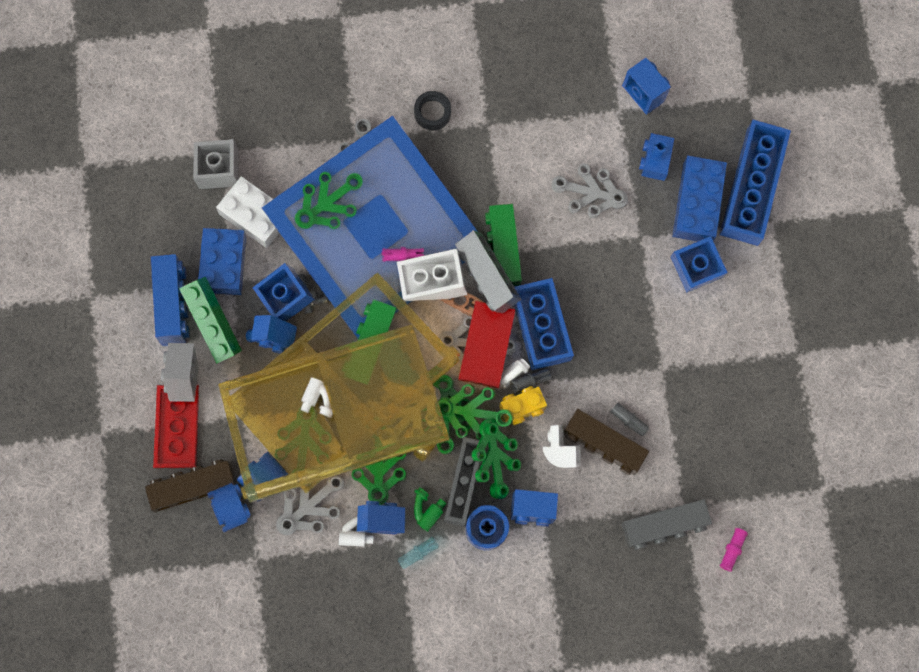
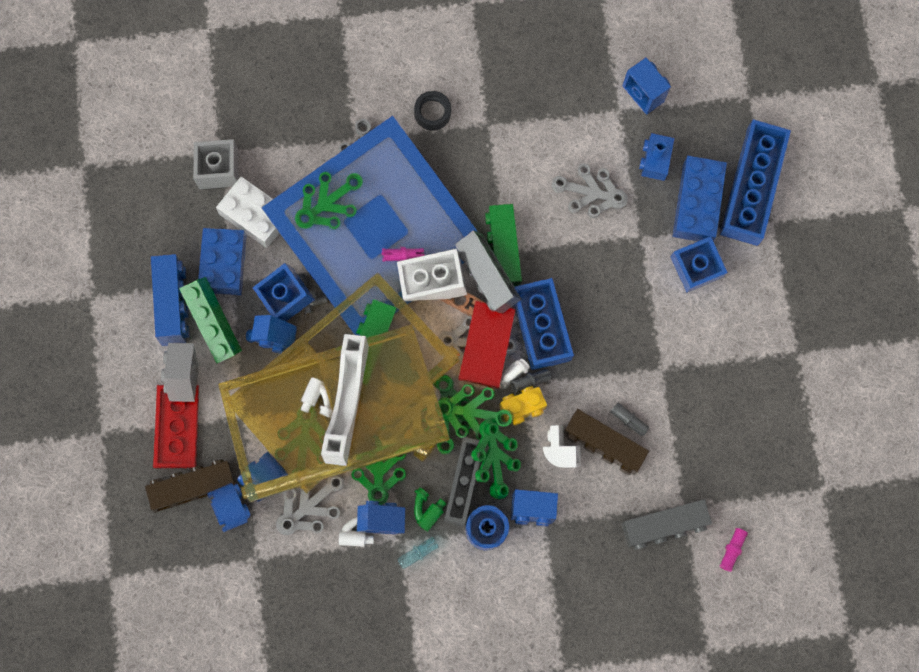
(341, 427): none -> white arch

